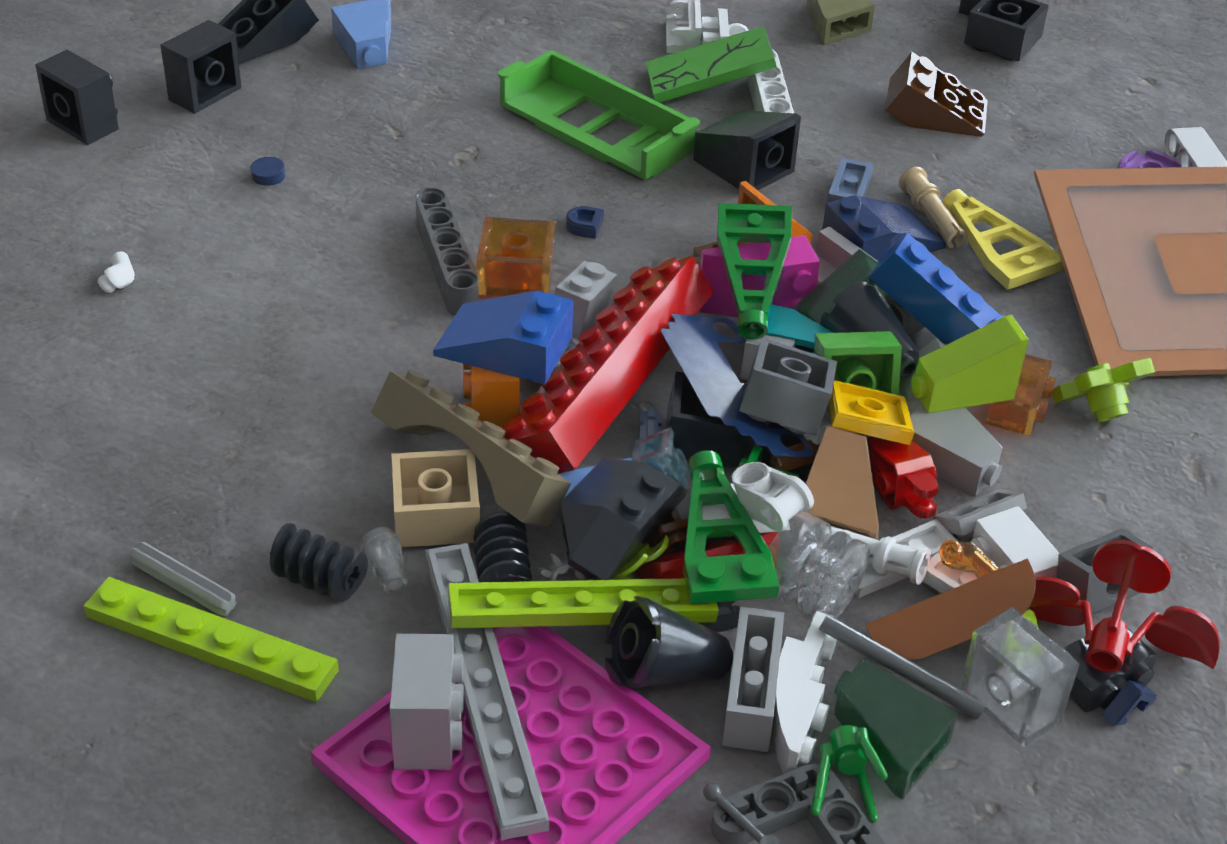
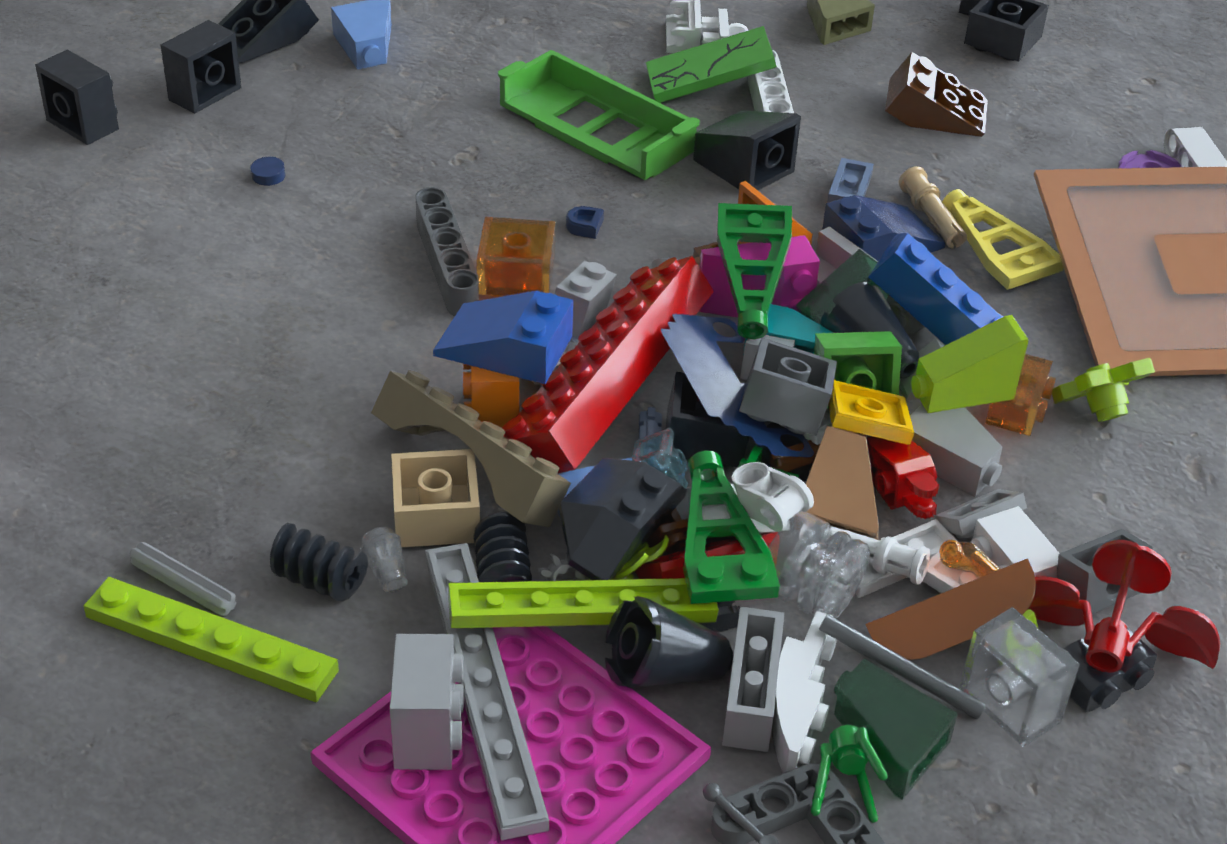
(118, 275): white arm -> none
(1129, 698): dark blue tile -> none

